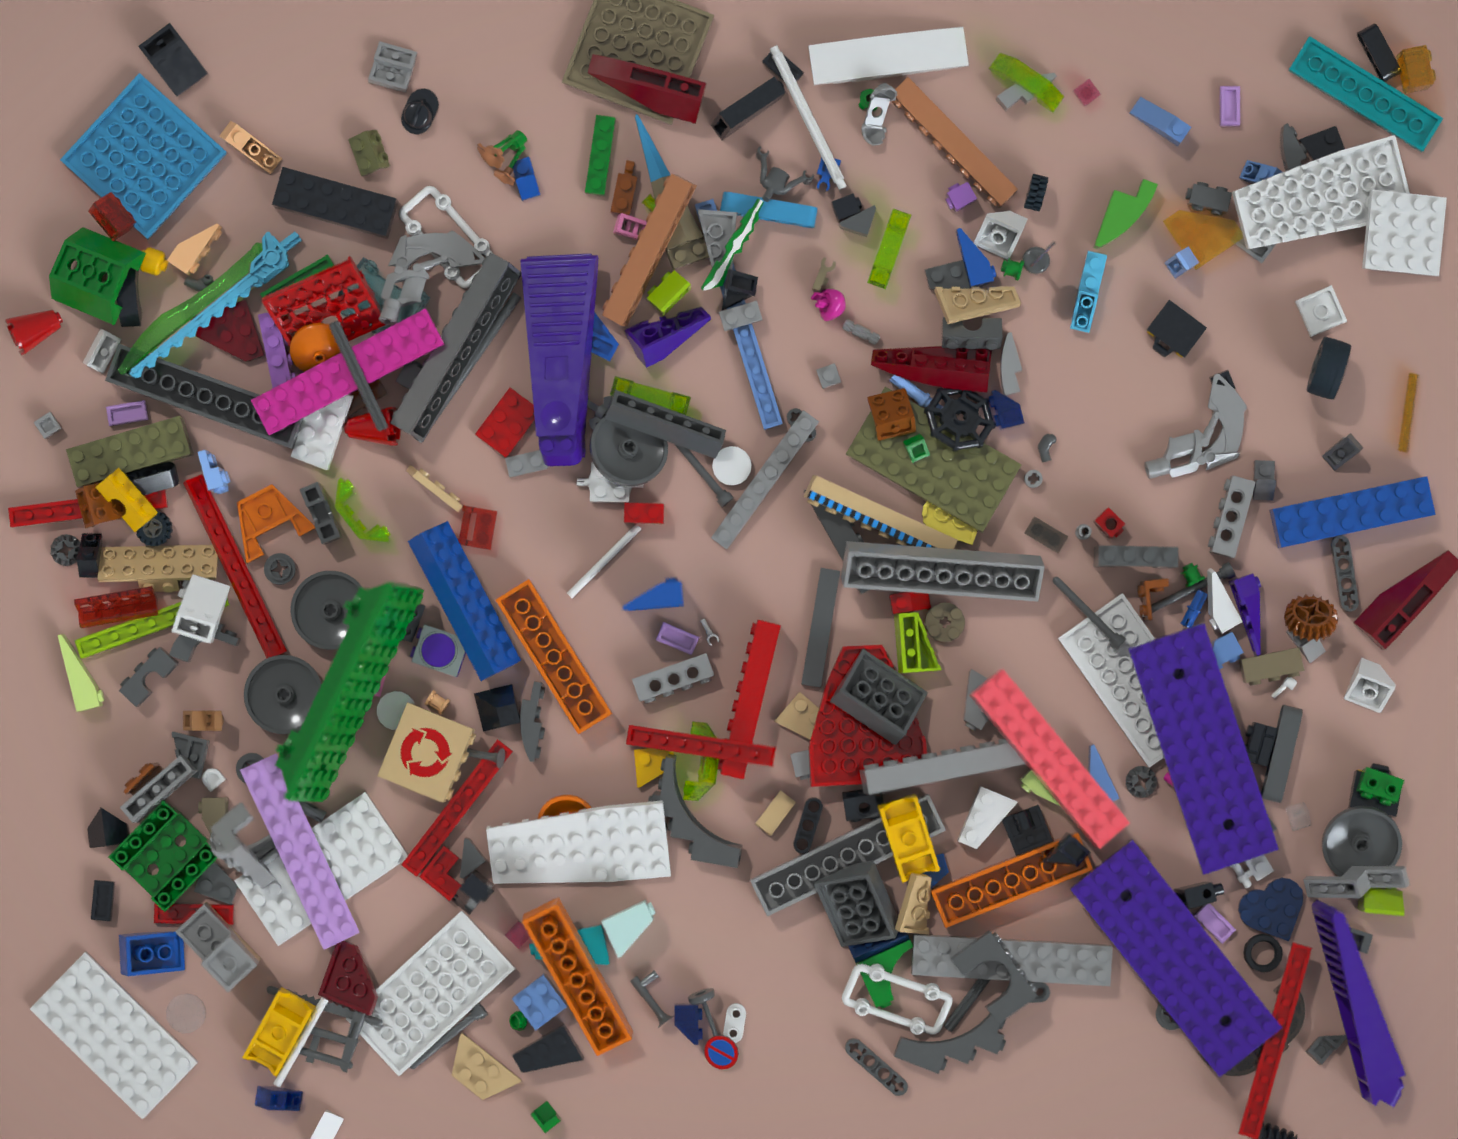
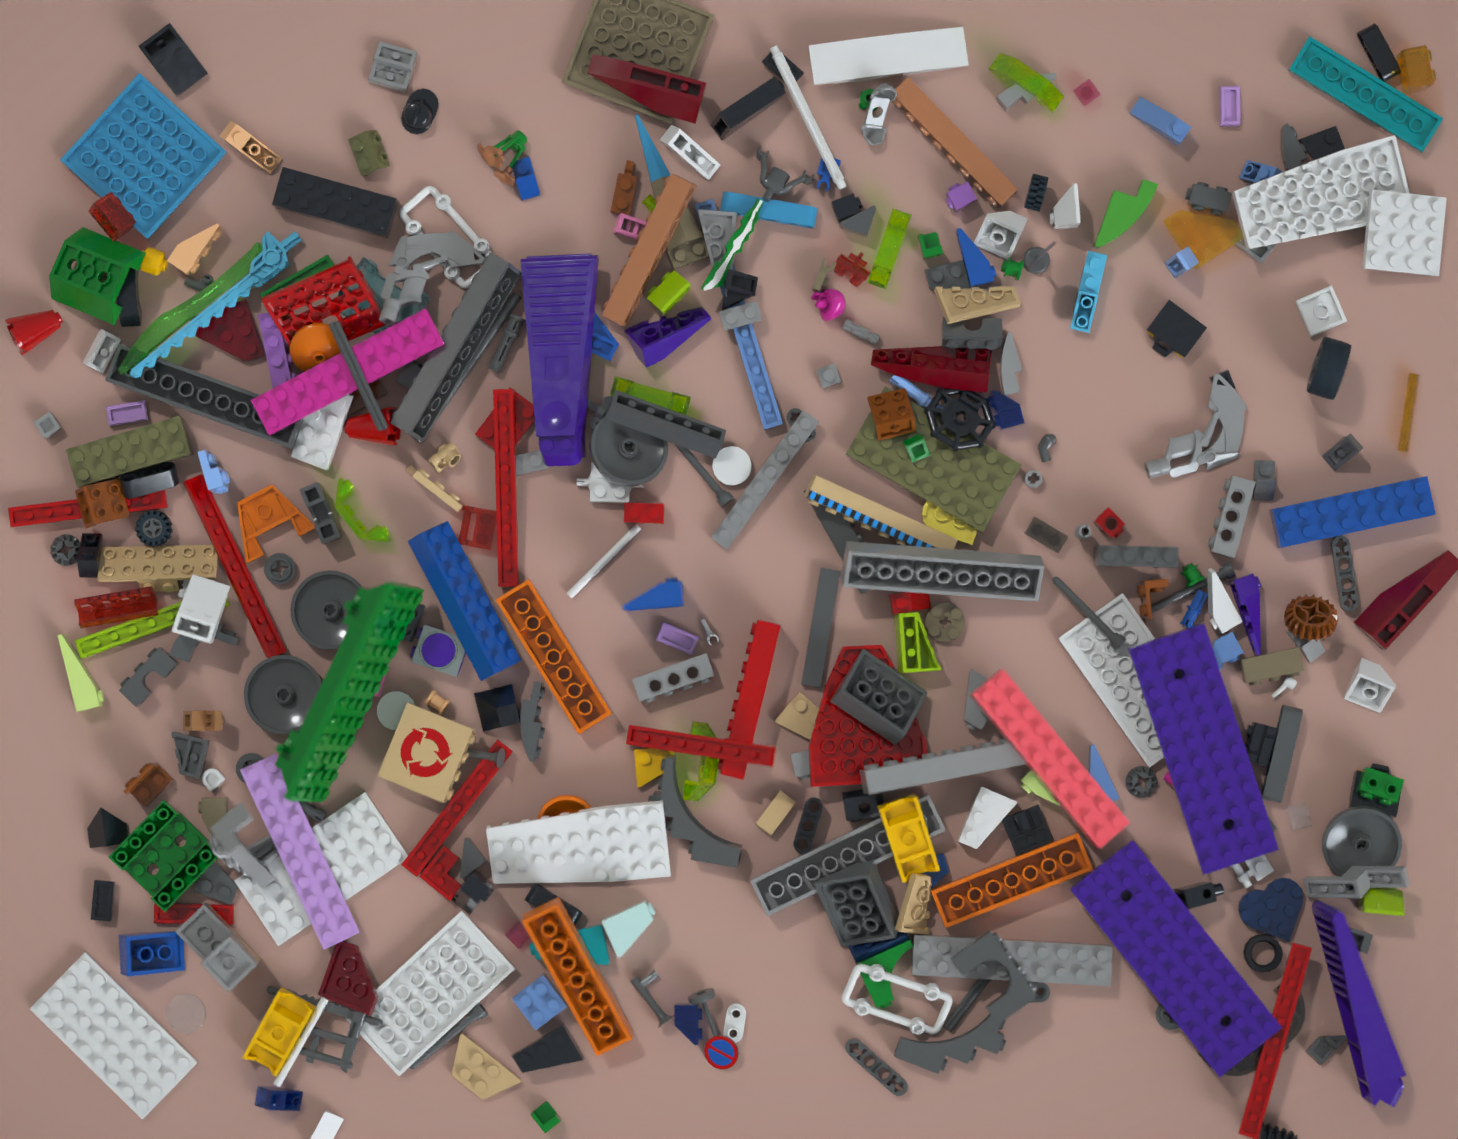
(137, 507): yellow arch -> none
(158, 789): light grey brick -> none
(446, 454): none -> tan plate
(506, 487): none -> red plate
(512, 334): none -> dark grey pin
(518, 1021): green plate -> none
(539, 895): none -> black beam
(600, 155): green plate -> none
(689, 151): none -> white slope
(859, 273): none -> clear red hips
(930, 245): none -> green panel
(1067, 211): none -> white slope
(1067, 851): black slope -> none
(1215, 922): lavender tile -> none

